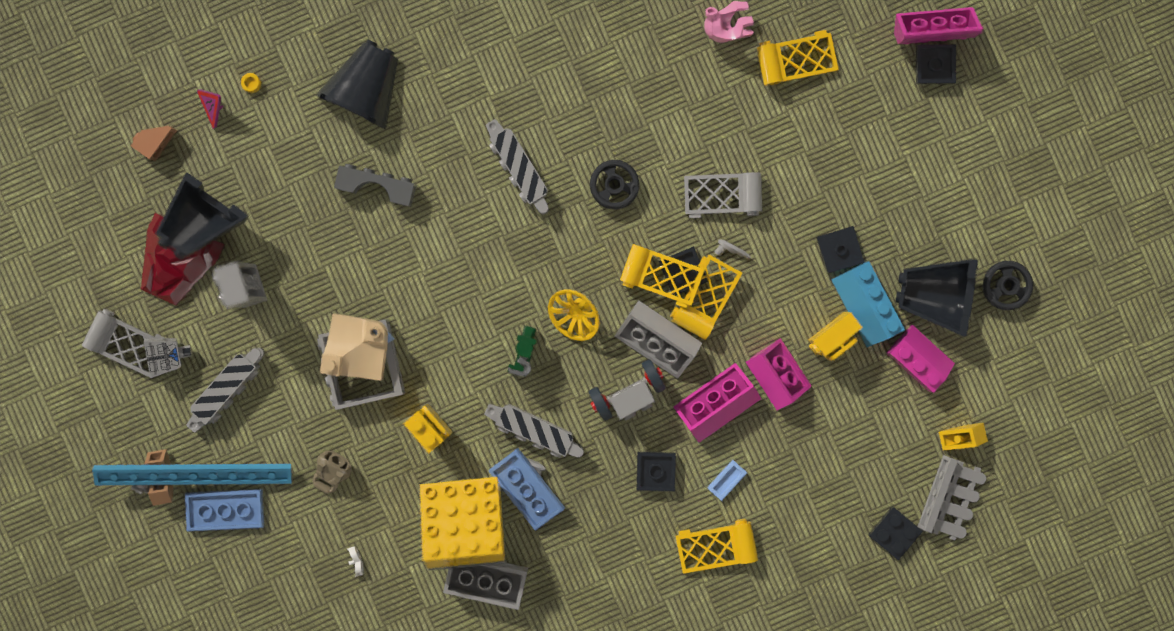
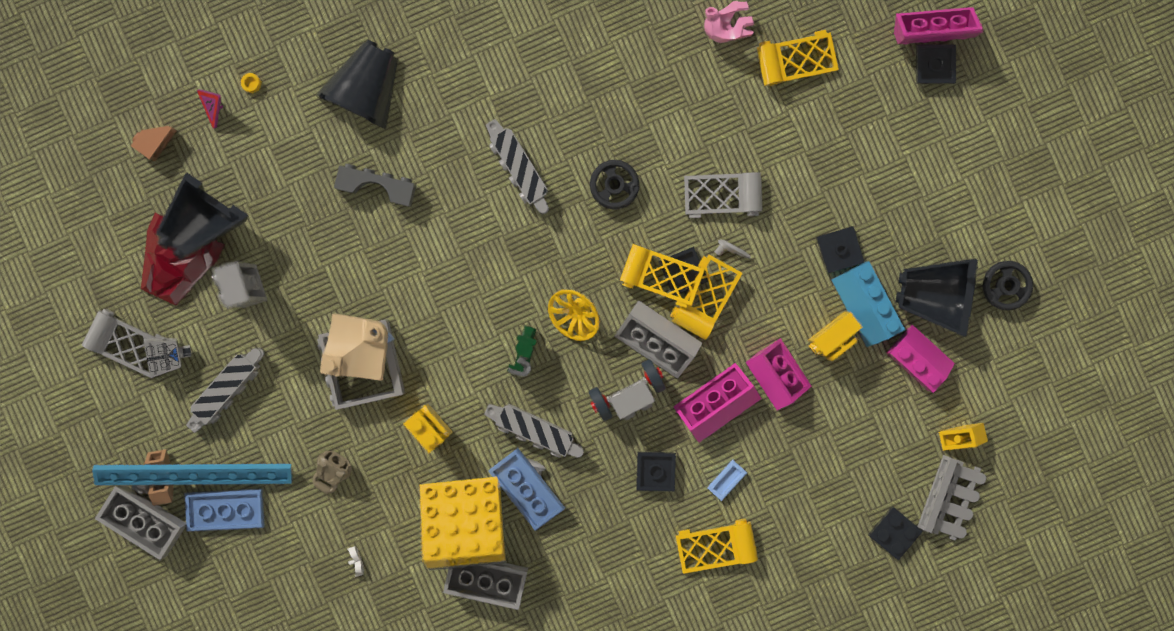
(140, 521): none -> light grey brick

